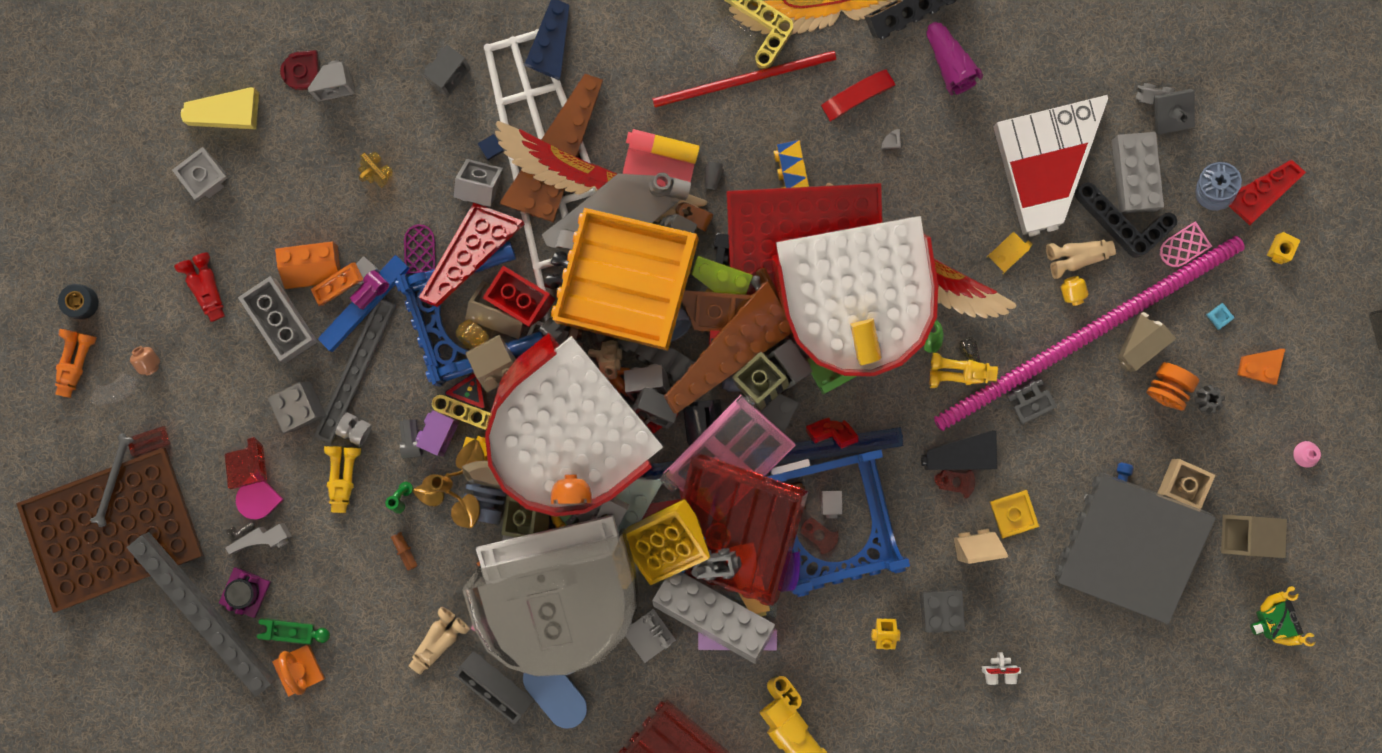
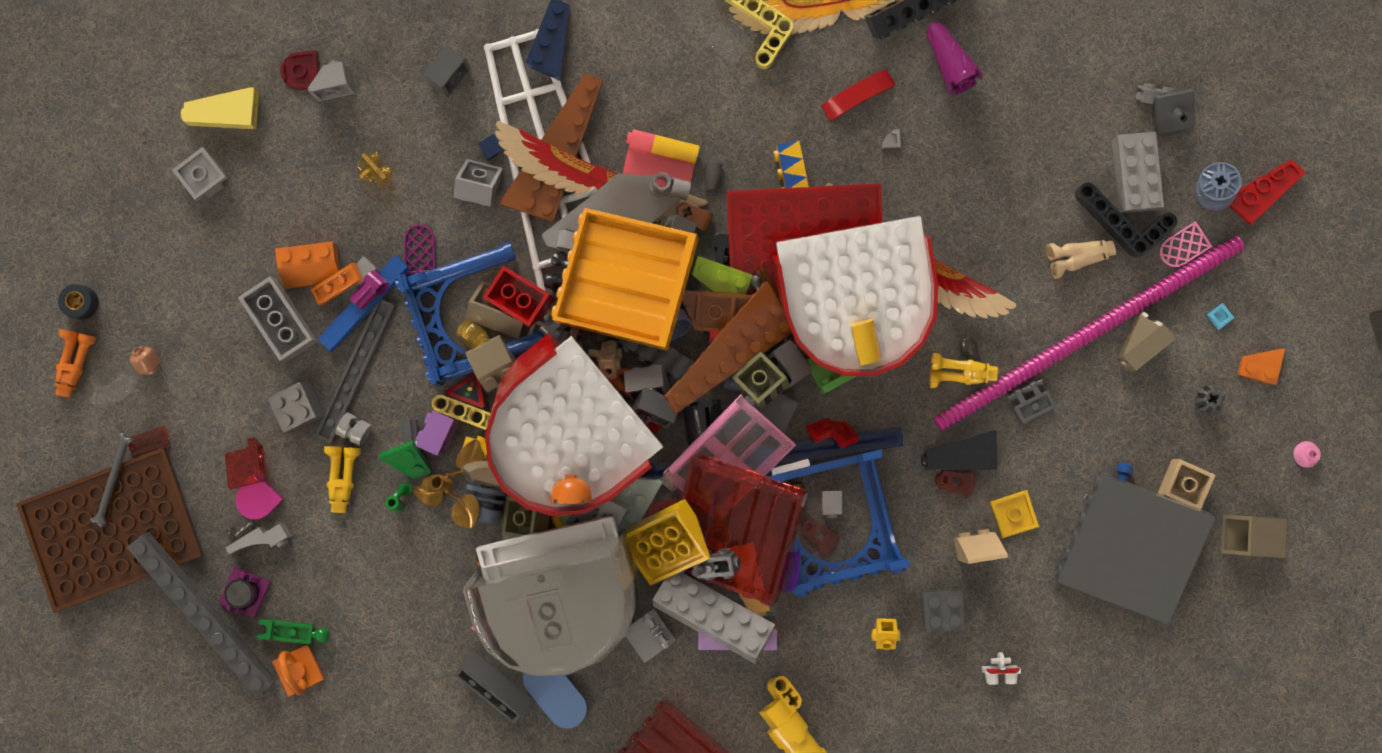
(202, 285): red piece -> none
(404, 551): dark orange axle -> none
(407, 459): none -> green wing
(437, 640): tan piece -> none
(472, 245): wing -> none
(743, 79): red piece -> none
(935, 339): bright green piece -> none
(1009, 251): yellow piece -> none
(1046, 158): white slope -> none
(1074, 290): yellow head -> none
(1173, 385): orange wheel -> none
(1280, 621): torso -> none
(1288, 242): yellow brick -> none

